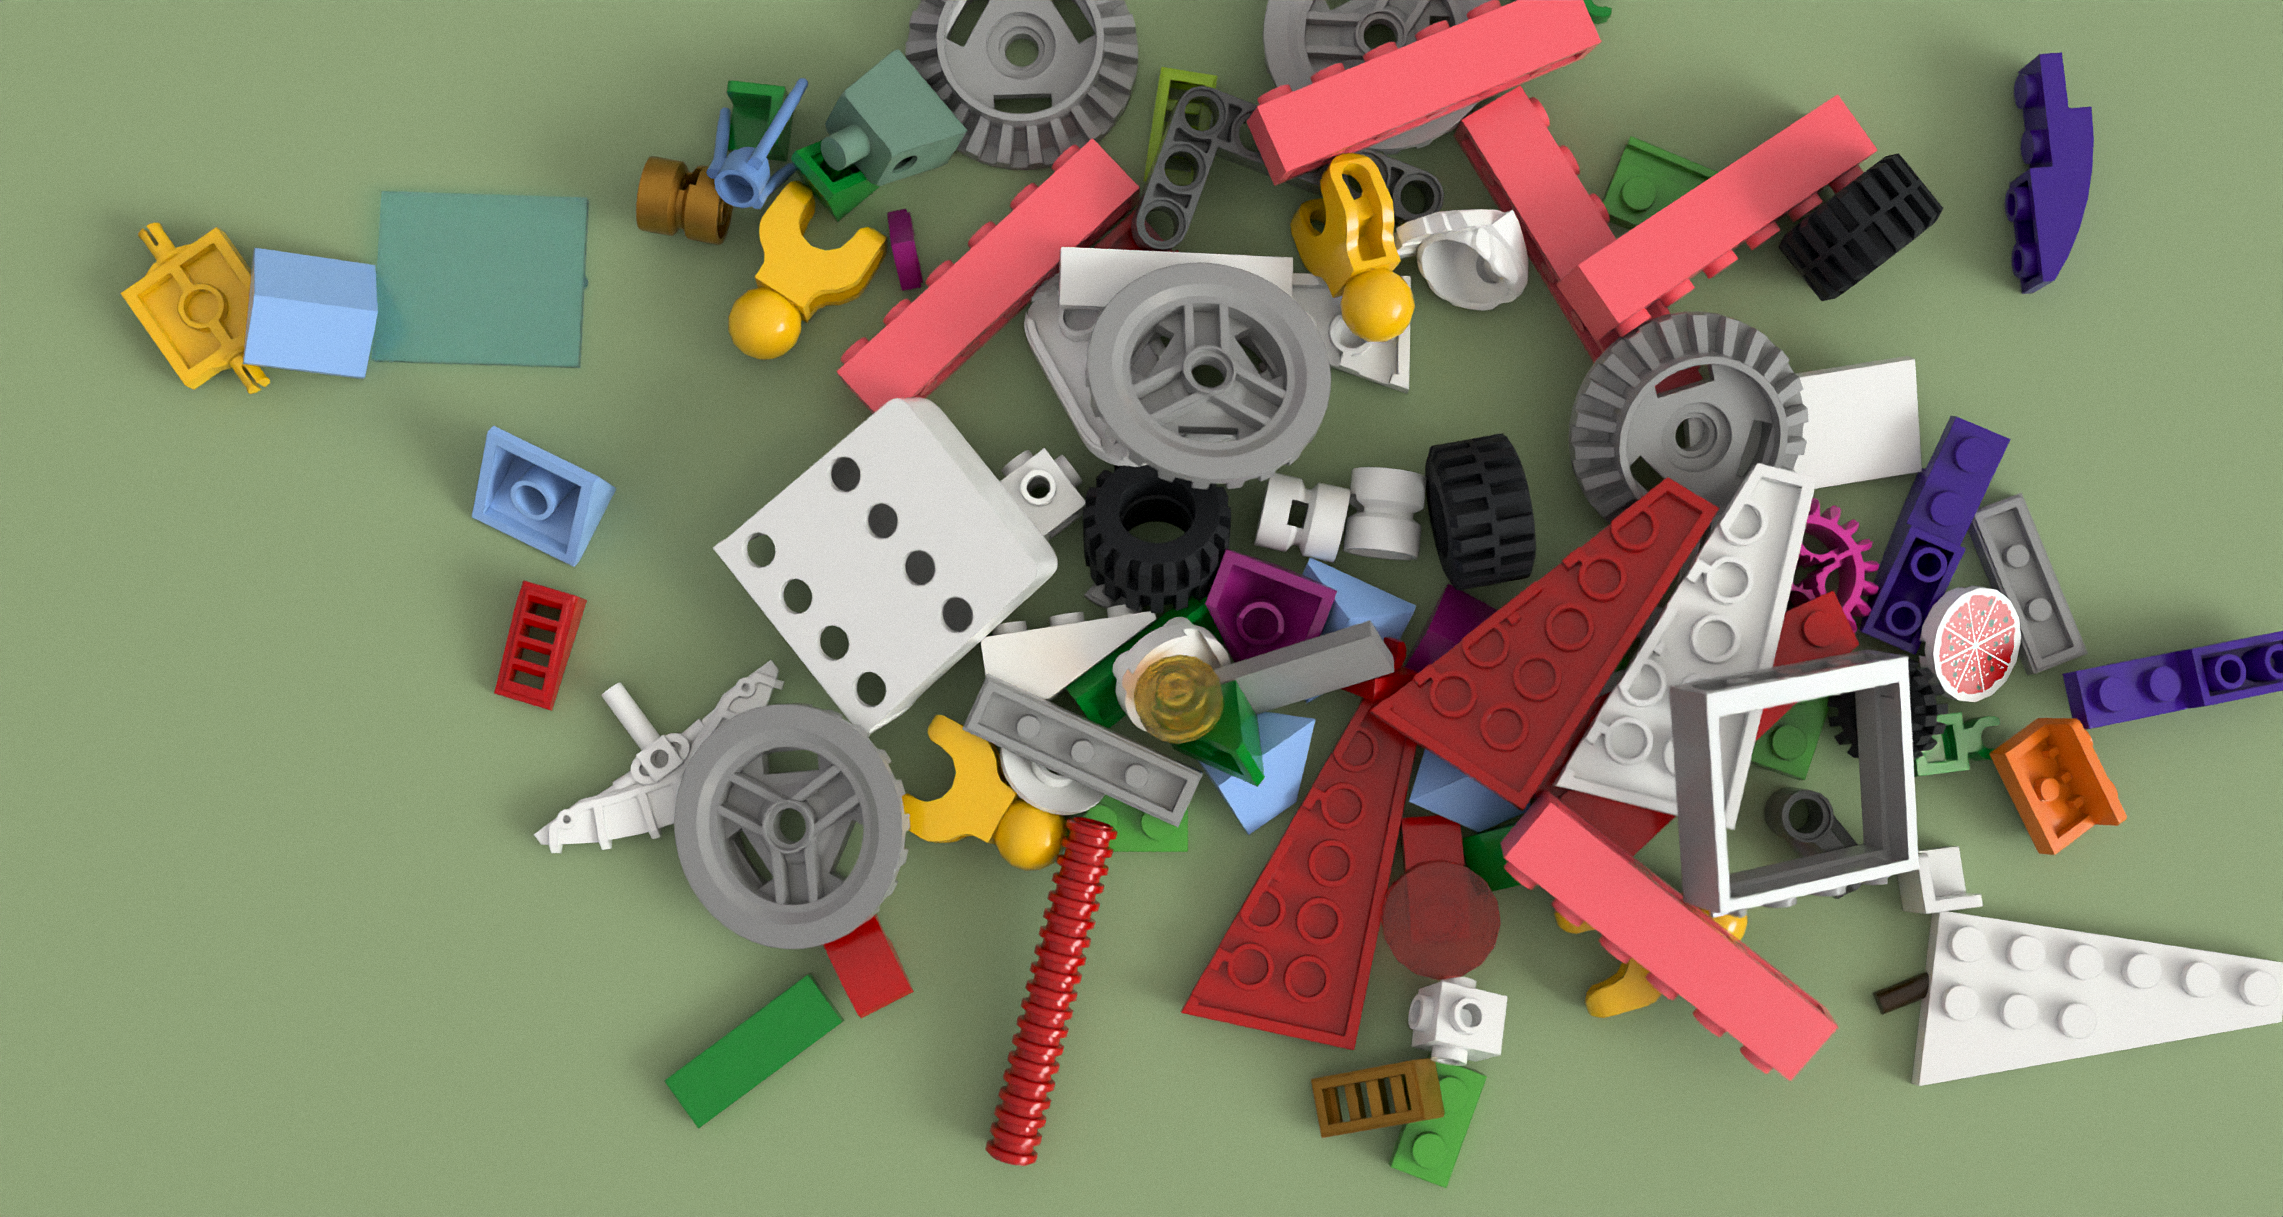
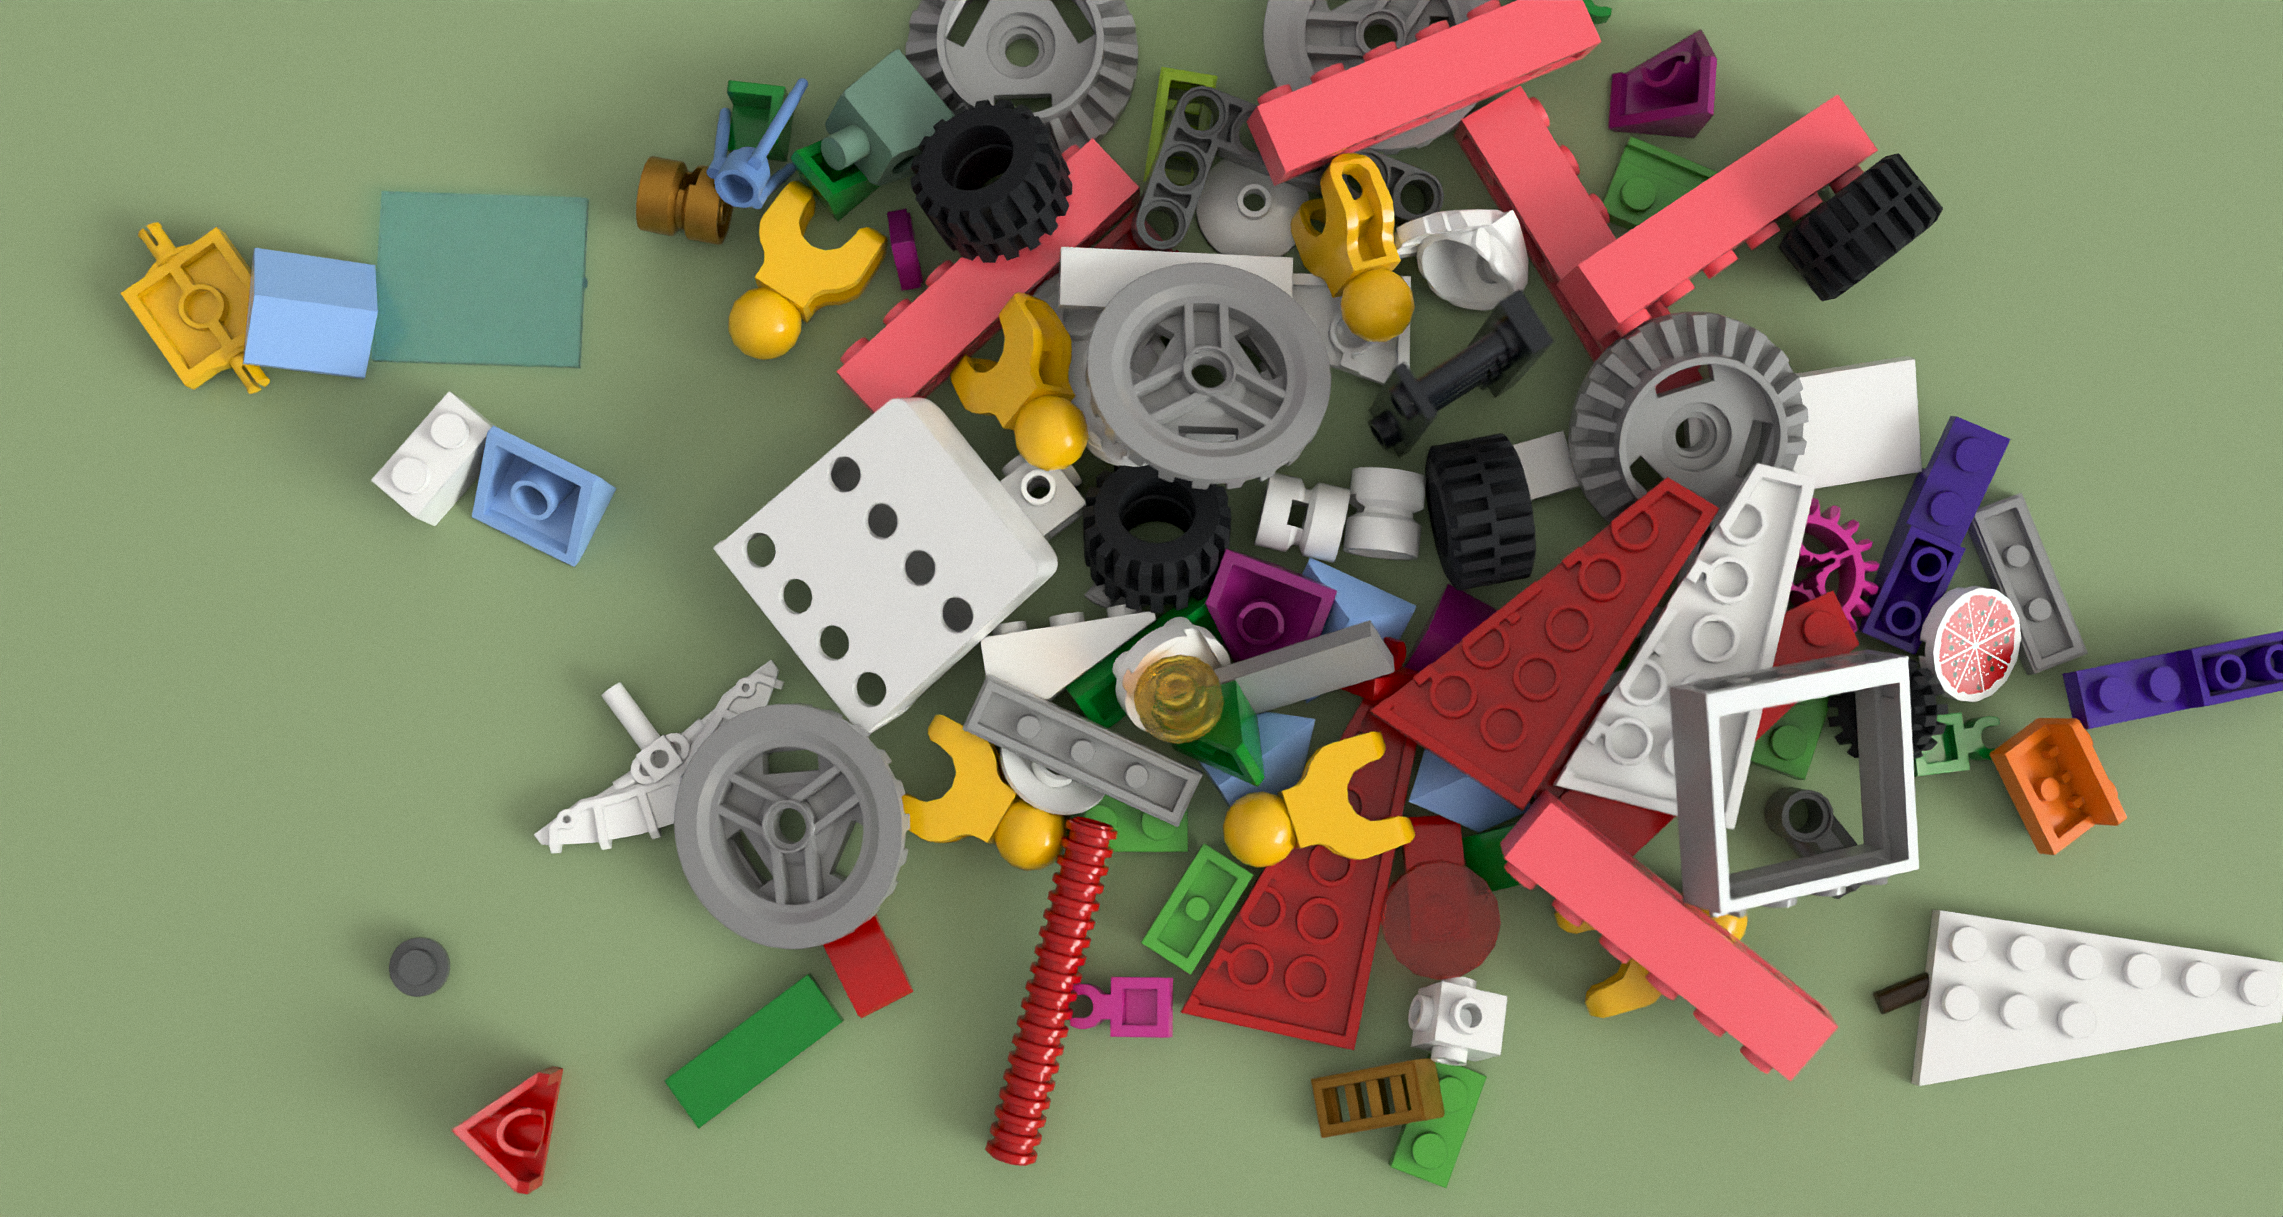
(419, 966): none -> dark grey plate
(437, 460): none -> white brick
(516, 1130): none -> red slope
(523, 618): red slope -> none
(974, 150): none -> black tyre
(1028, 385): none -> yellow piece
(1134, 1007): none -> dark pink plate
(1197, 908): none -> bright green plate
(1234, 228): none -> white dish
(1316, 810): none -> yellow piece
(1493, 359): none -> black fence
(1547, 465): none -> white tile
(1667, 92): none -> magenta slope
(1937, 883): white panel -> none
(2052, 194): dark purple slope -> none

